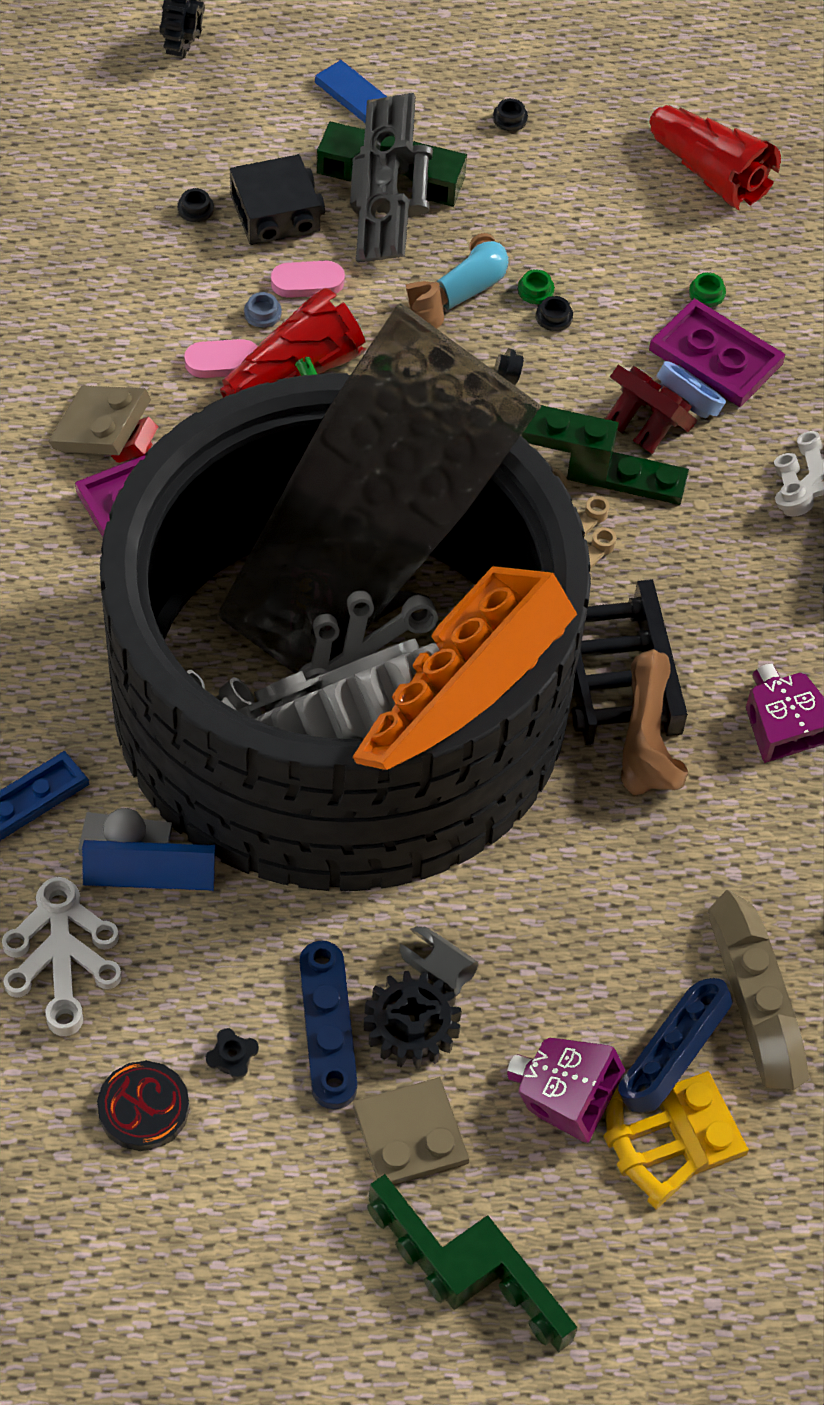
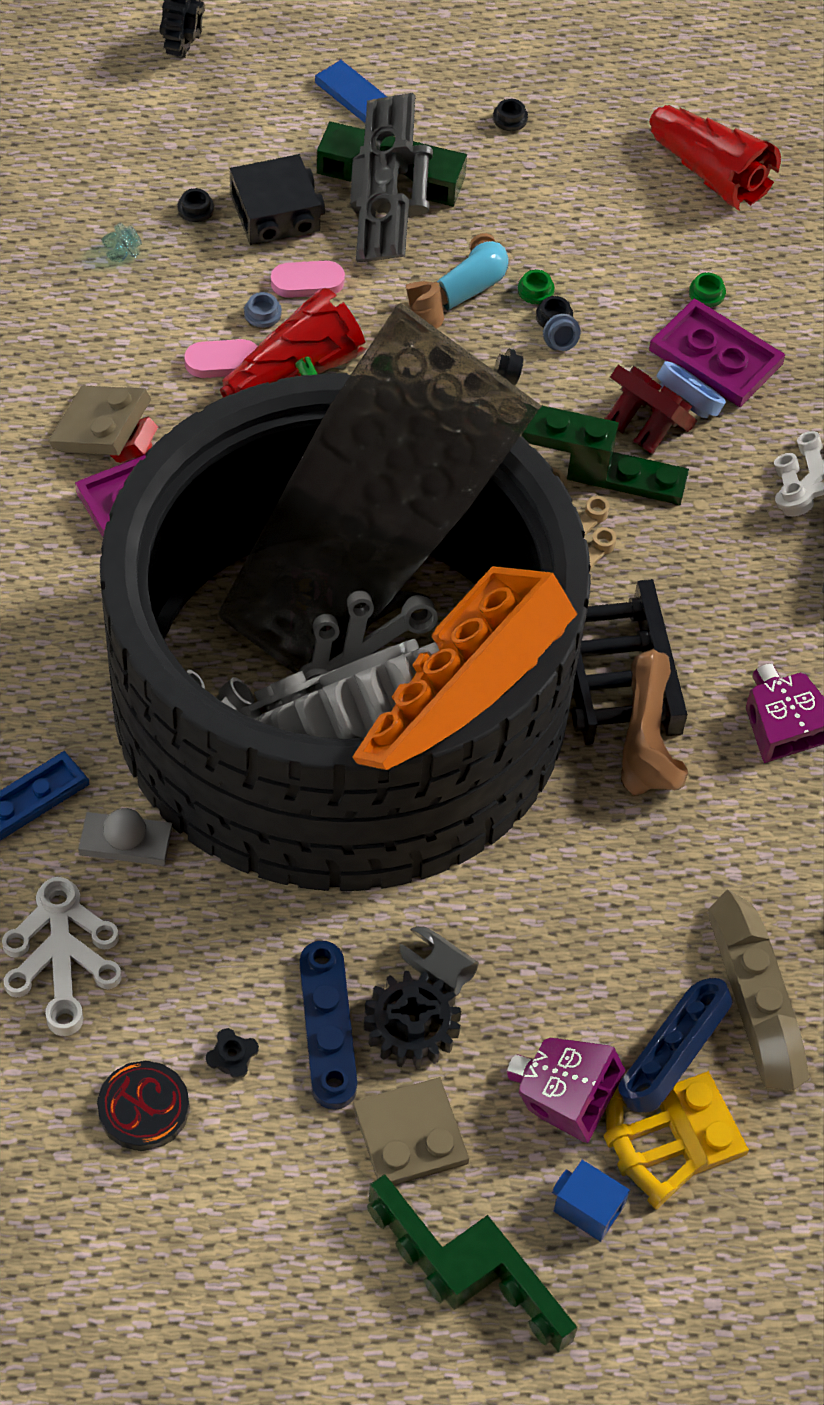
(125, 242): none -> clear light blue plate
(148, 865): blue tile -> none
(561, 332): none -> sand blue plate
(589, 1199): none -> blue brick

